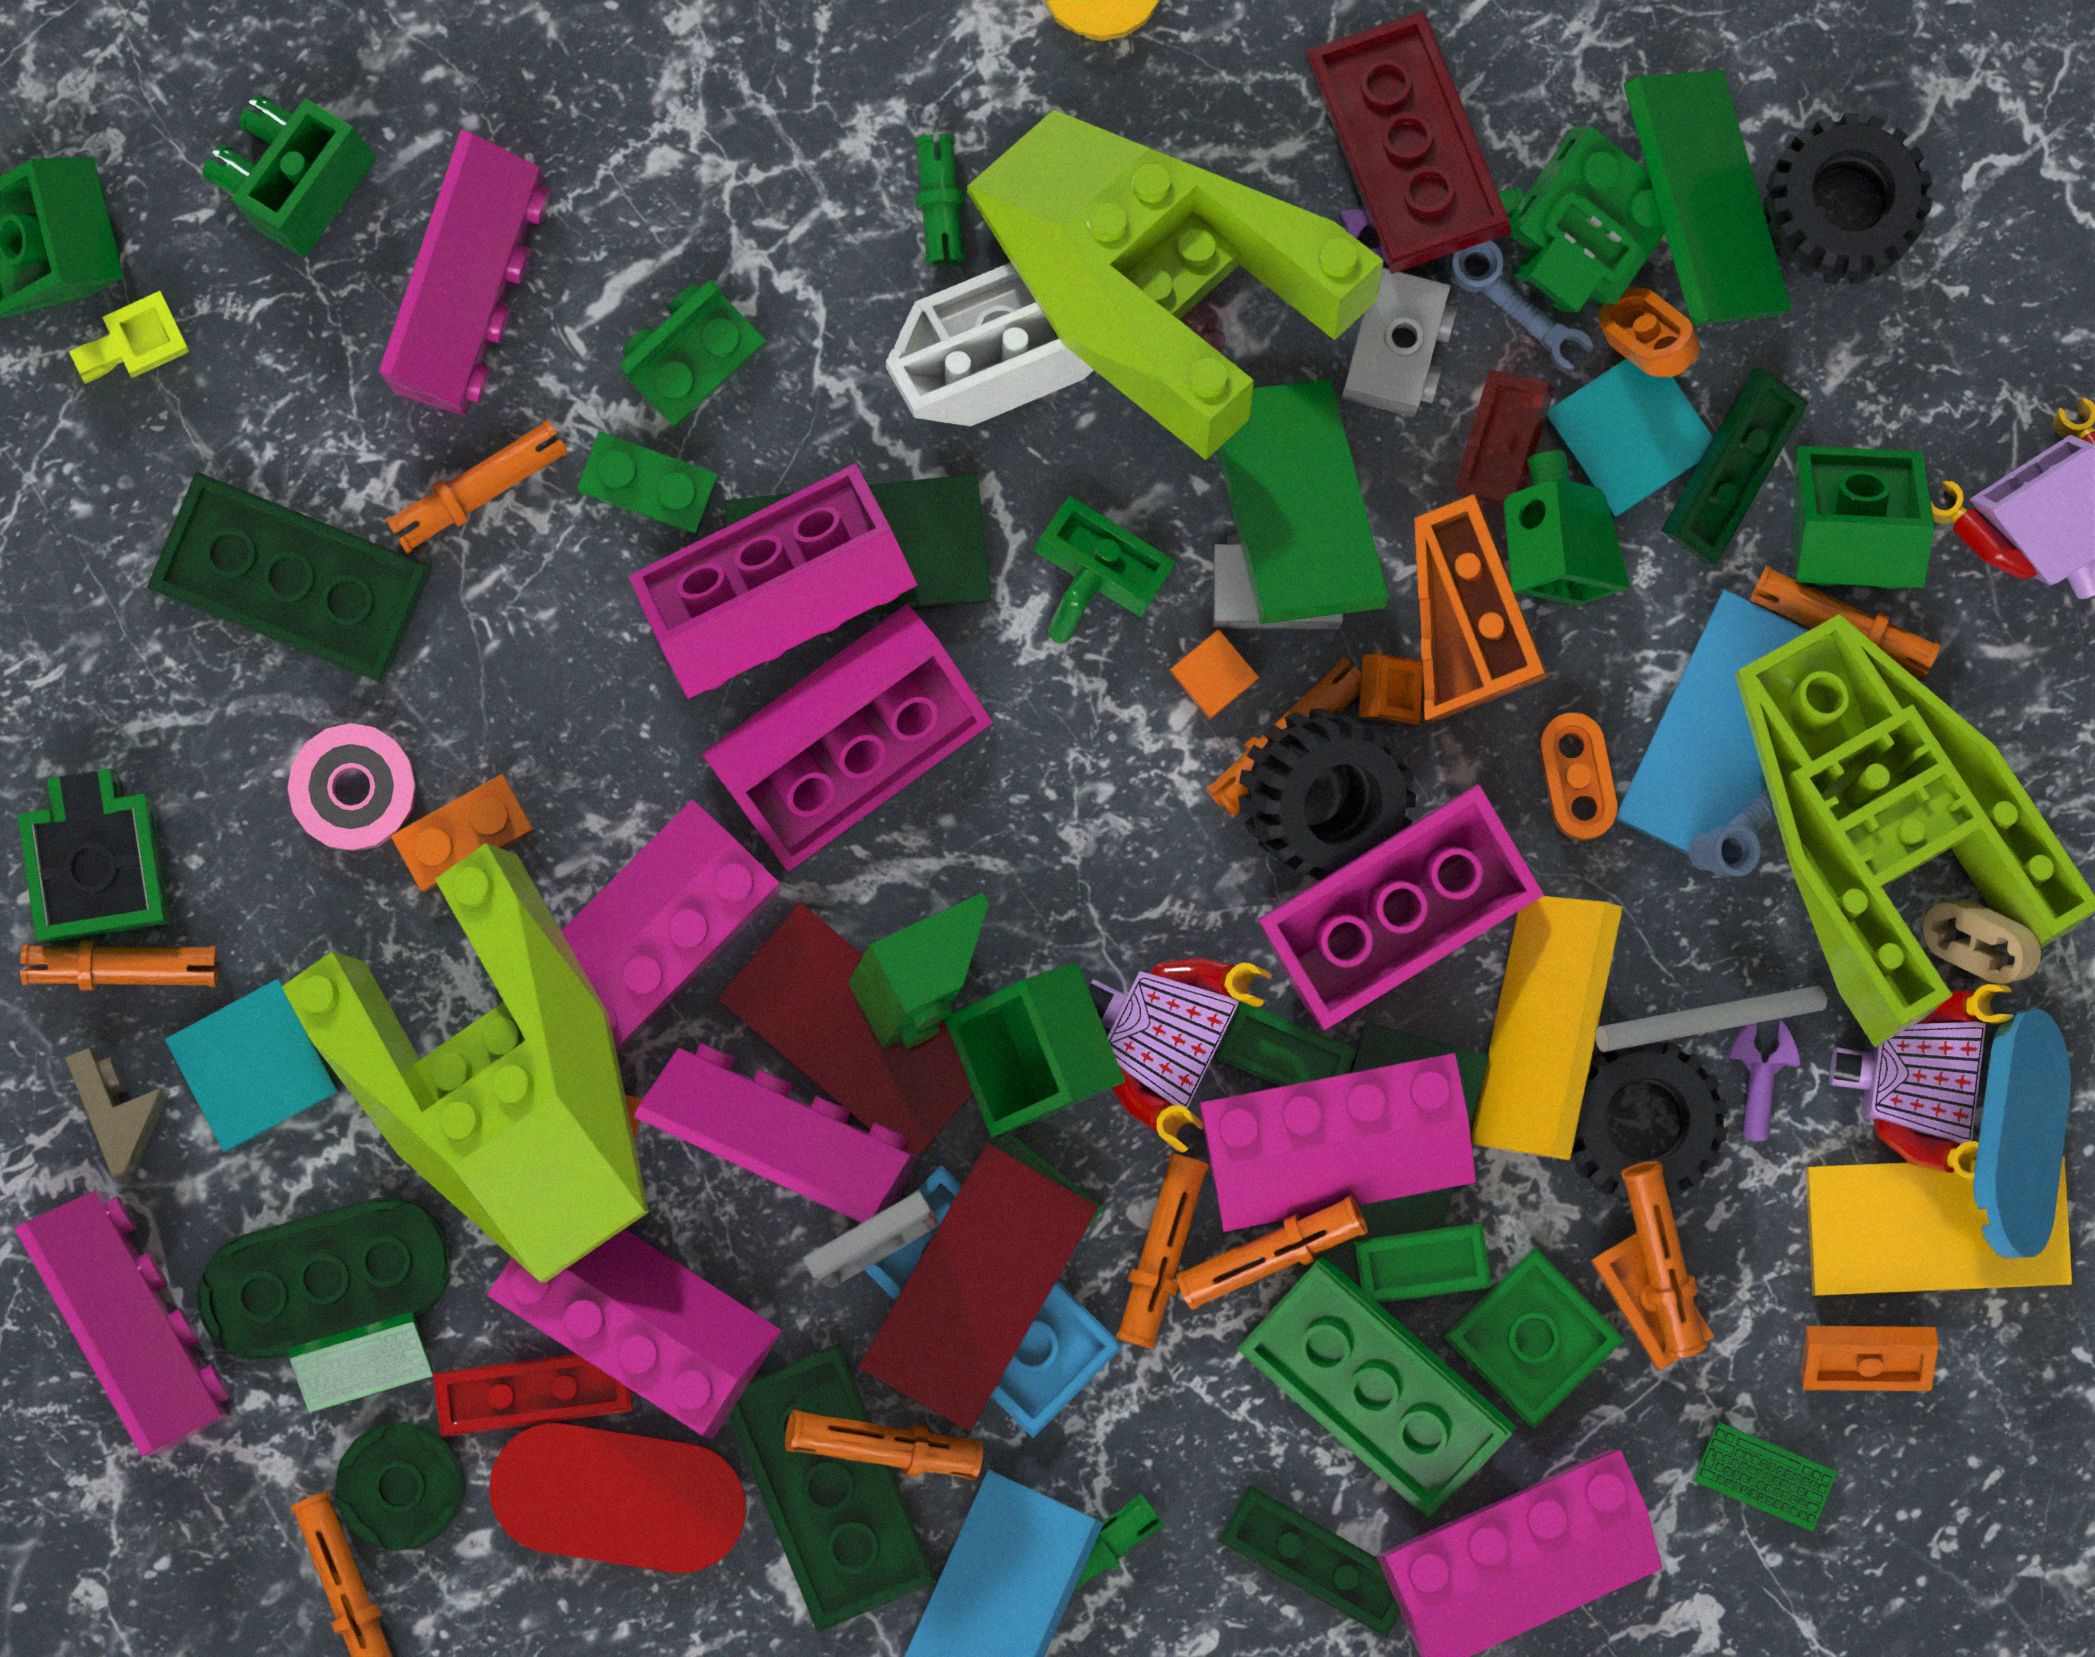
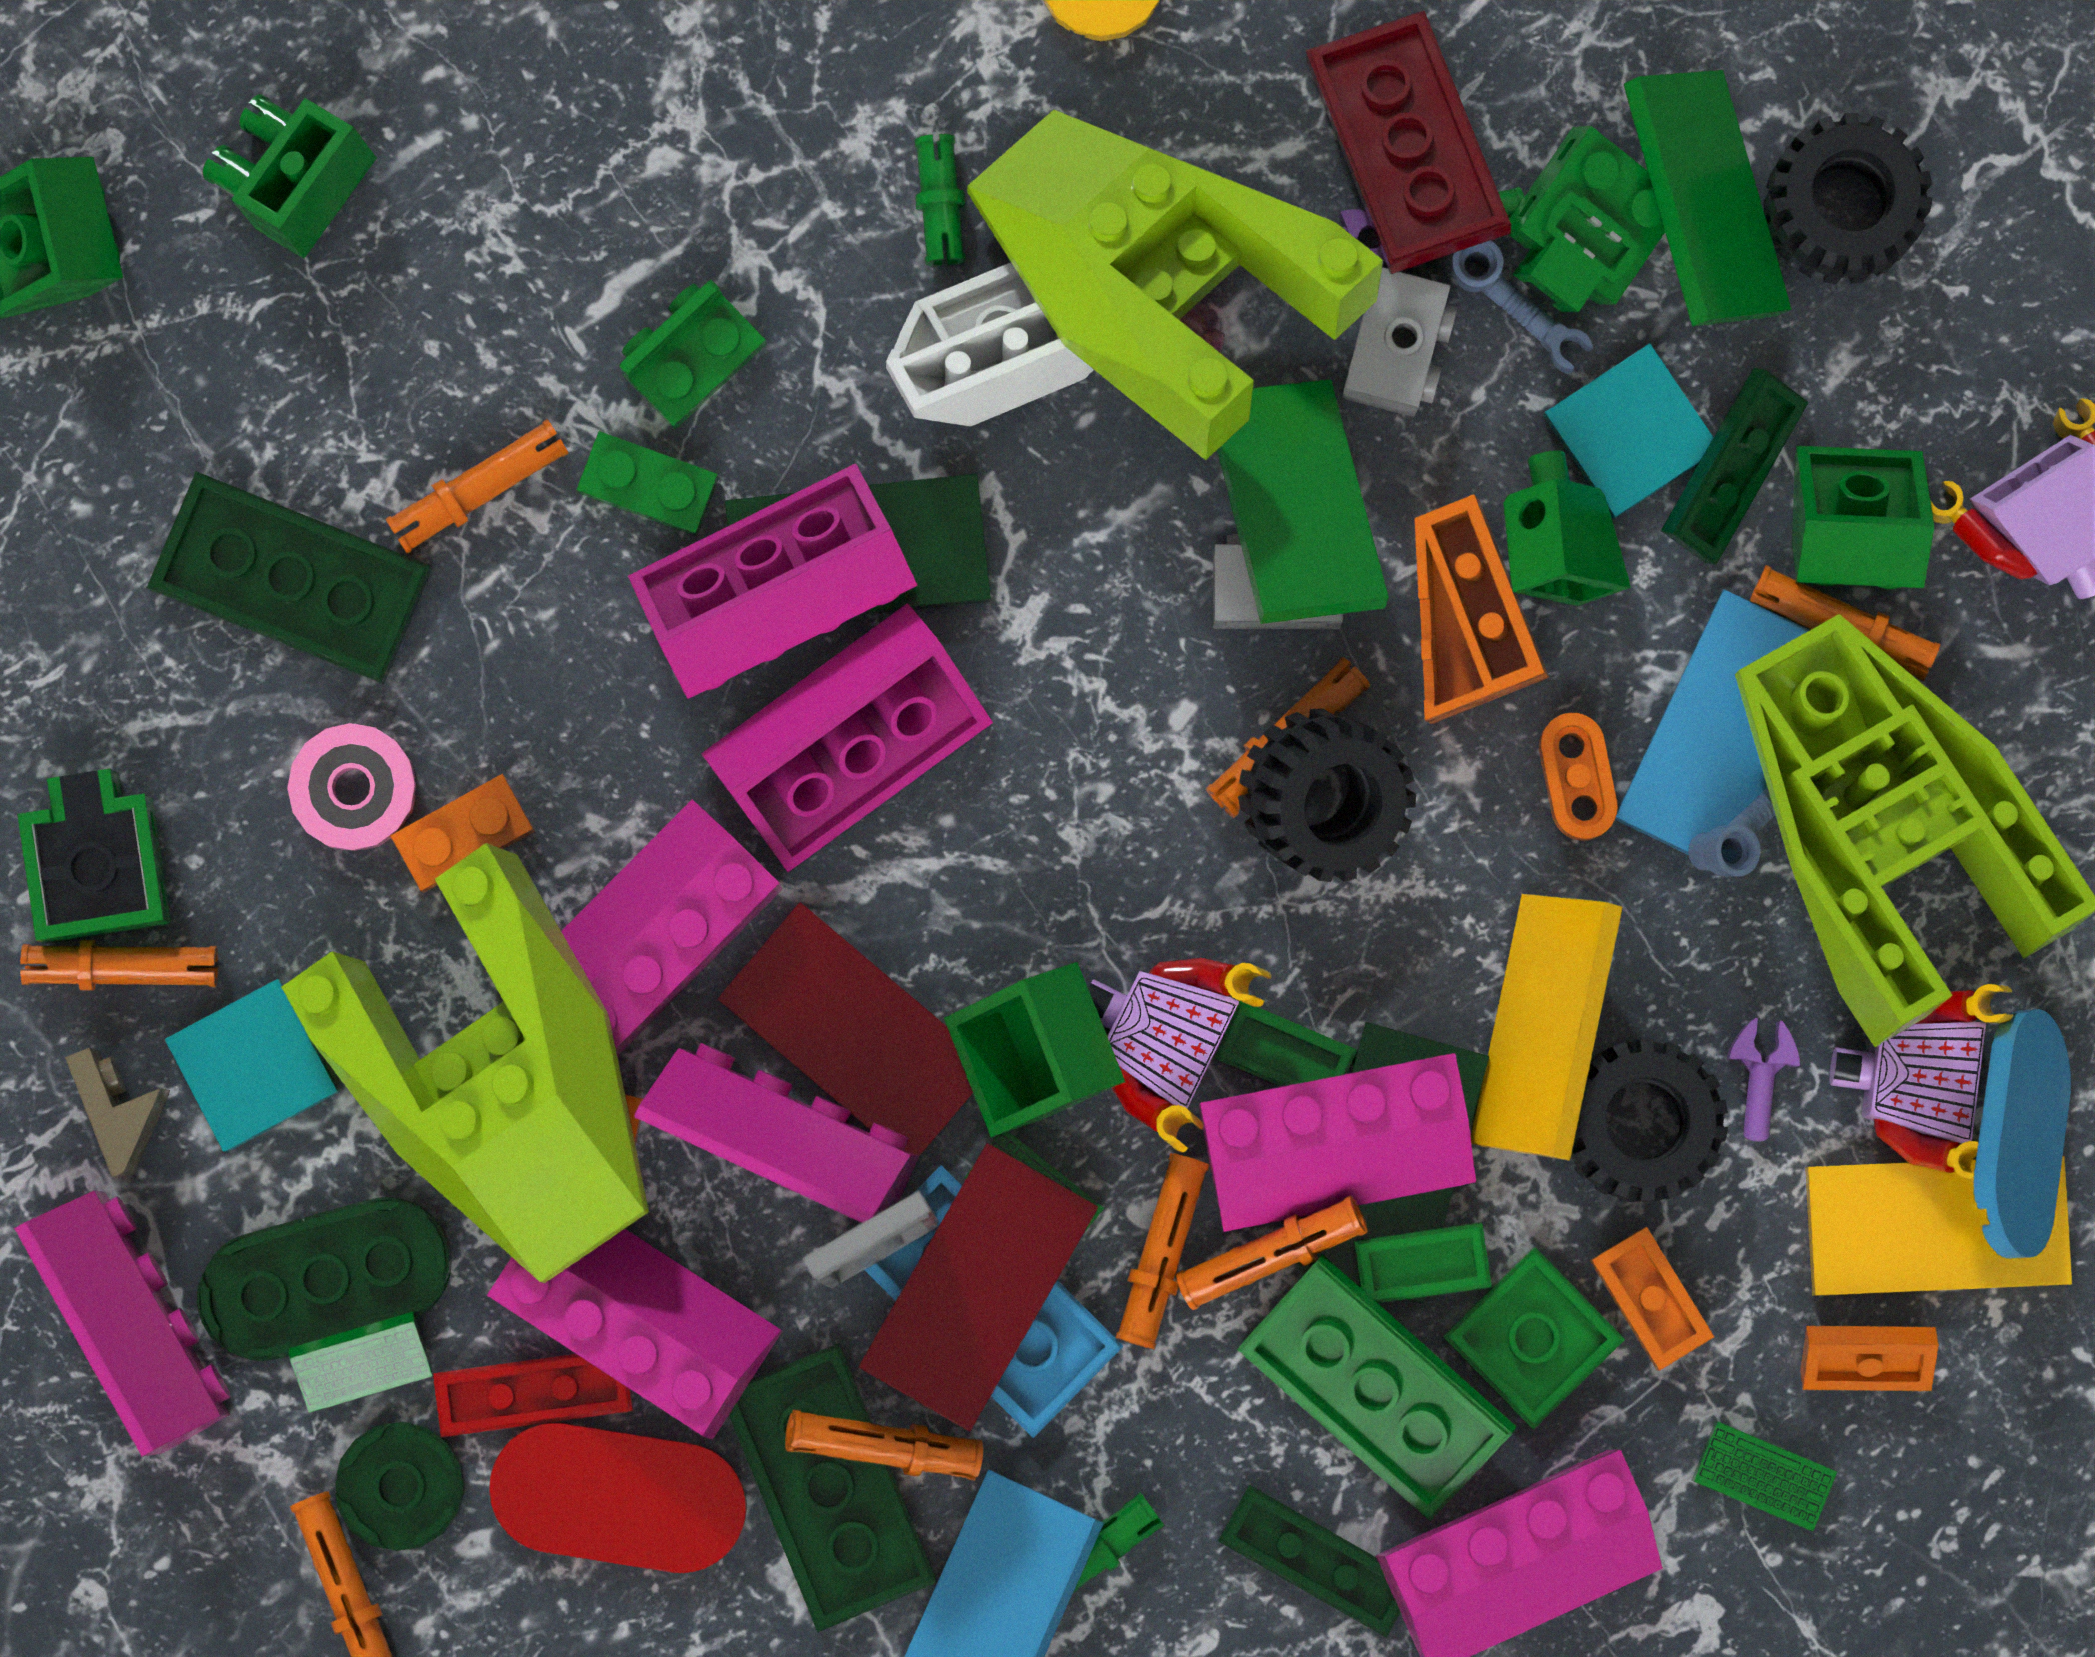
(139, 336): neon yellow plate -> none
(464, 276): dark pink slope -> none
(917, 973): green slope -> none
(1101, 560): green plate -> none
(1214, 674): orange tile -> none
(1391, 689): orange tile -> none
(1399, 908): dark pink slope -> none
(1503, 437): clear red plate -> none
(1650, 333): orange plate -> none
(1669, 1284): orange pin -> none
(1710, 1018): light grey bar -> none
(1986, 930): tan beam -> none

